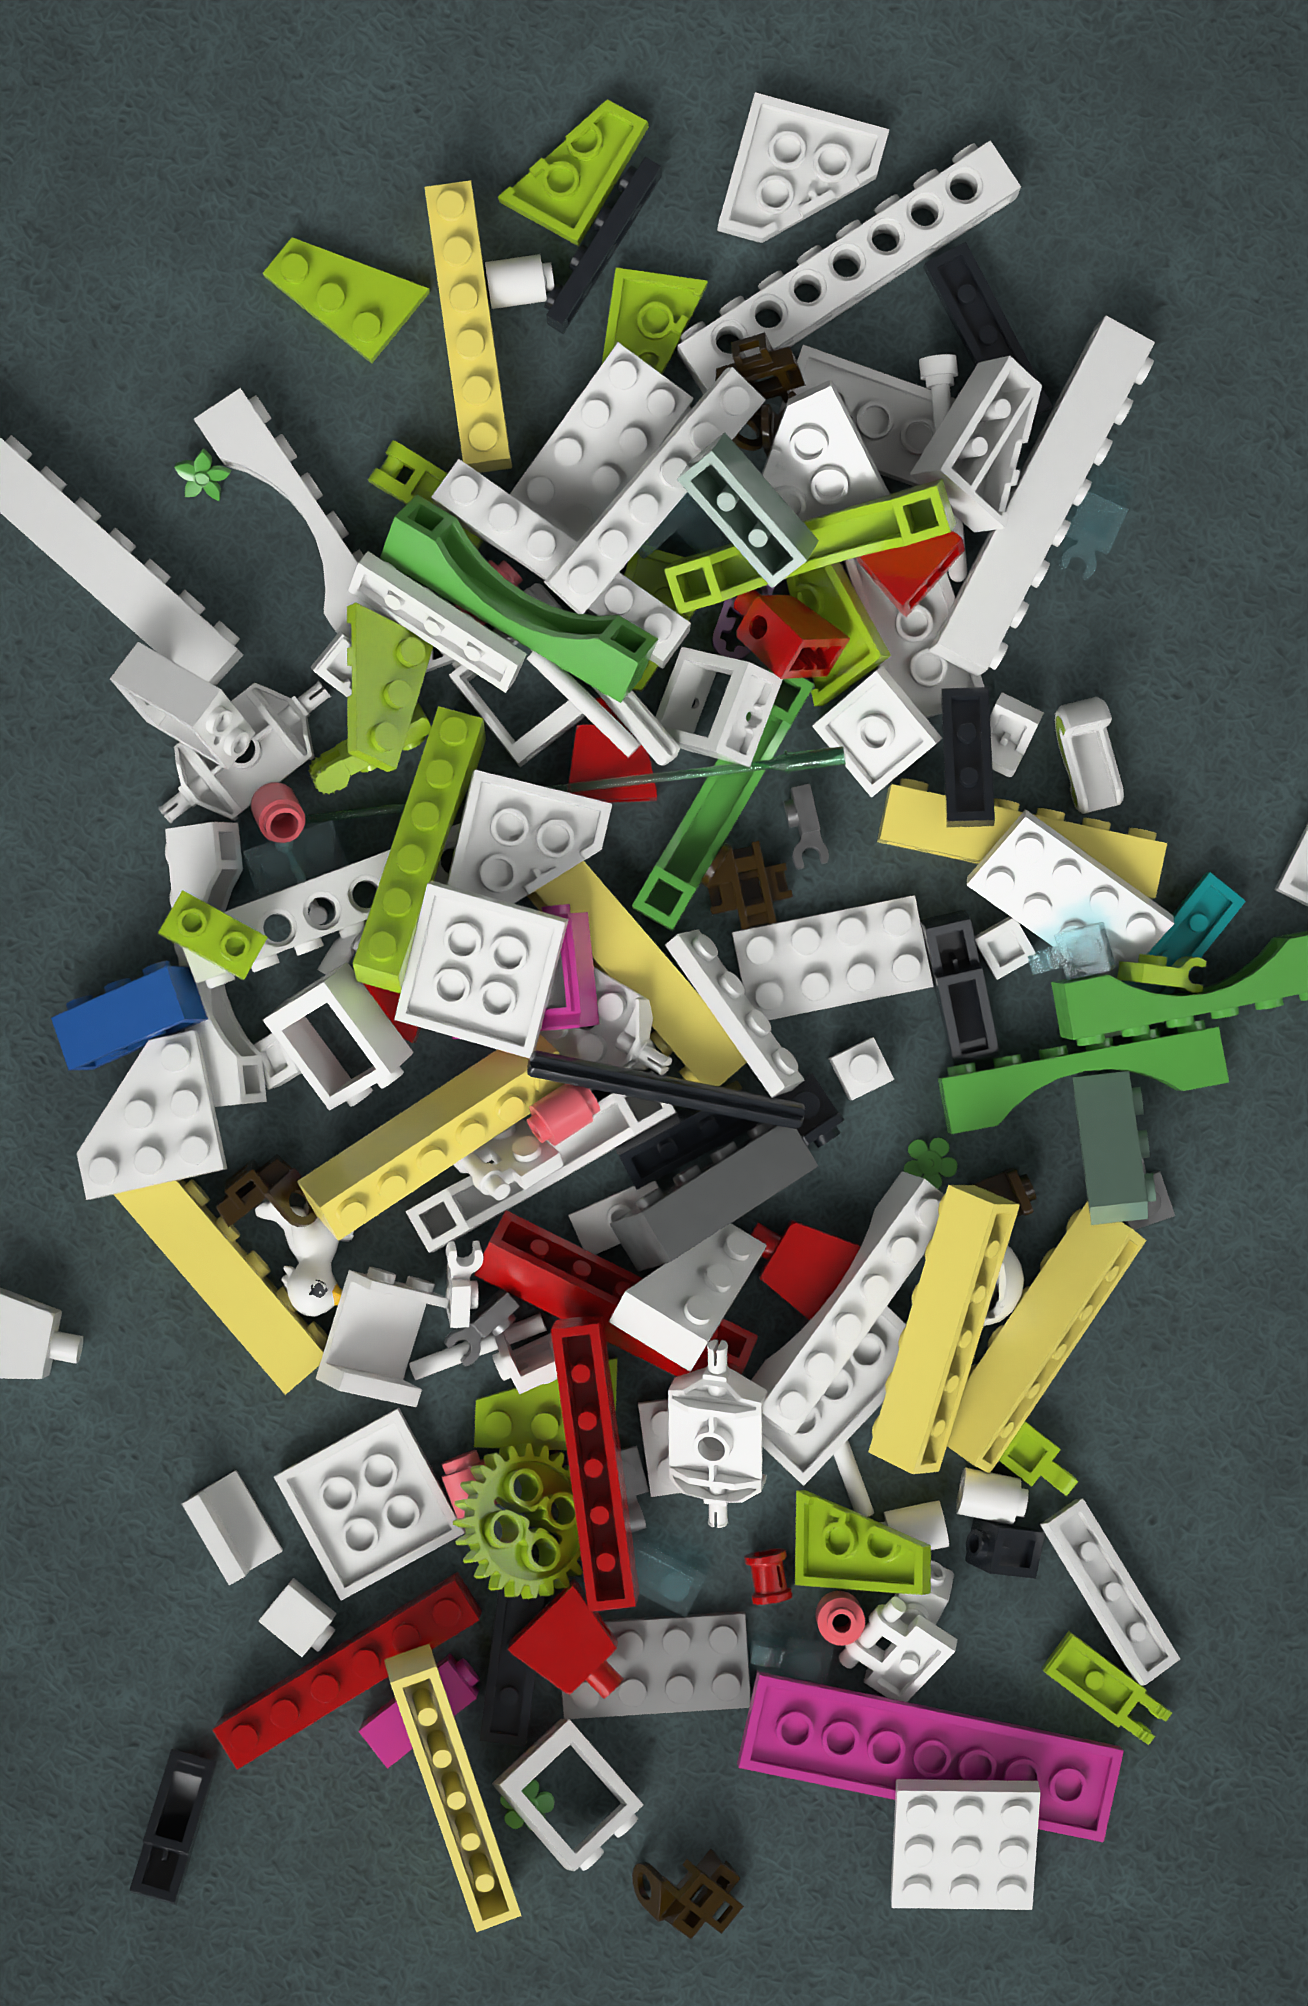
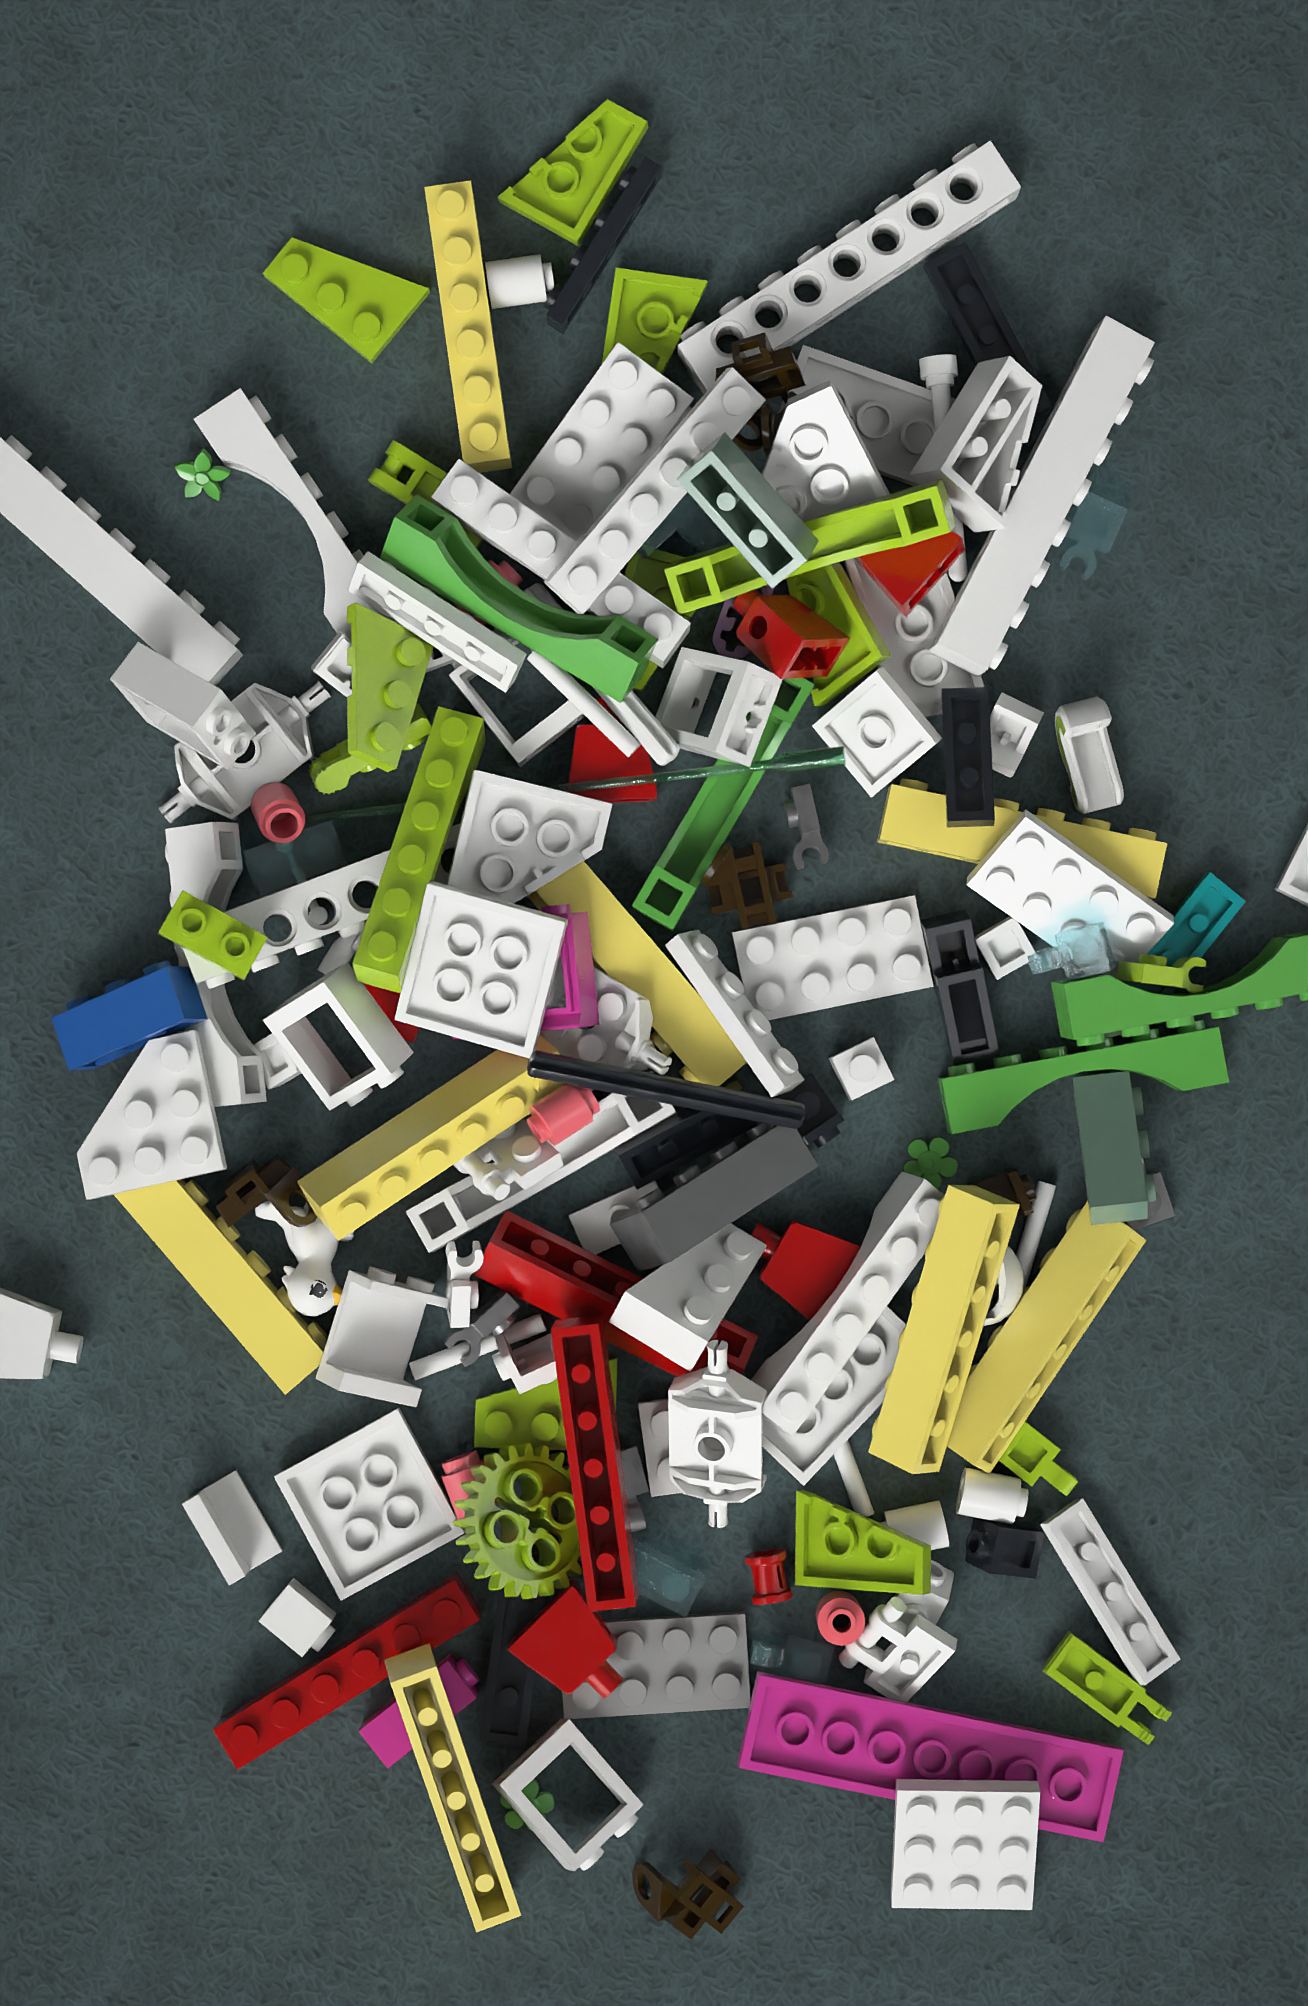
(173, 1827): black slope -> none
(795, 165): white plate -> none
(1034, 1228): none -> white bar

